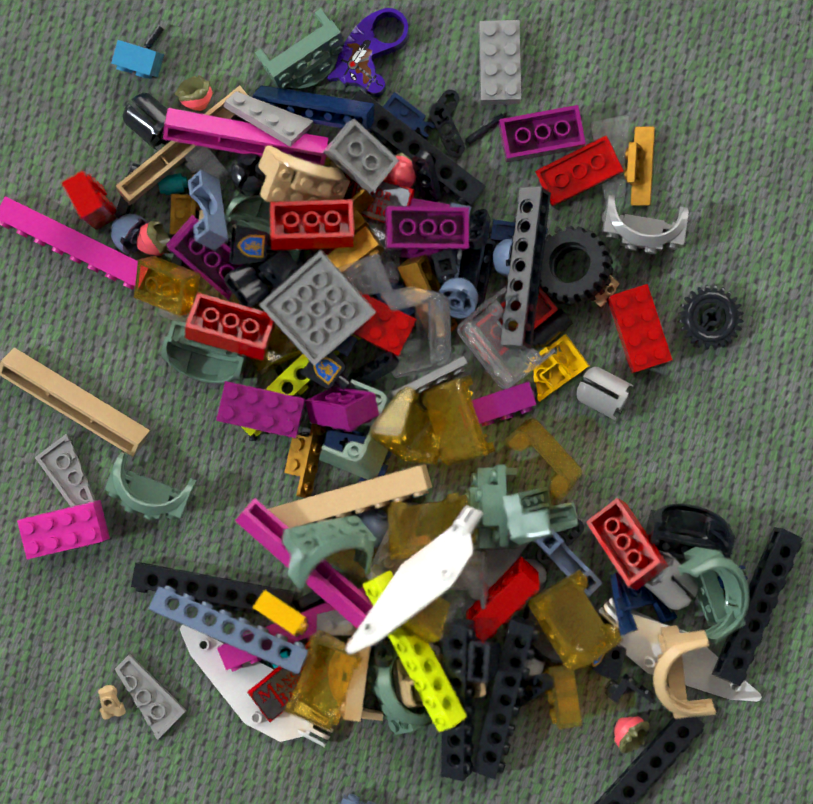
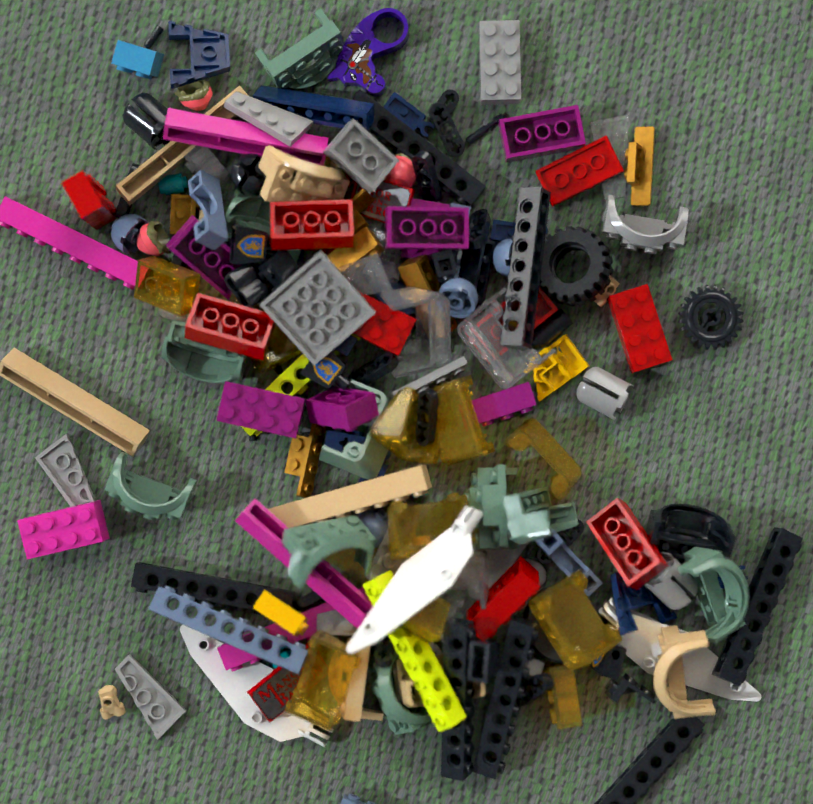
(208, 54): none -> dark blue wing
(426, 430): none -> black beam
(630, 733): hair -> none

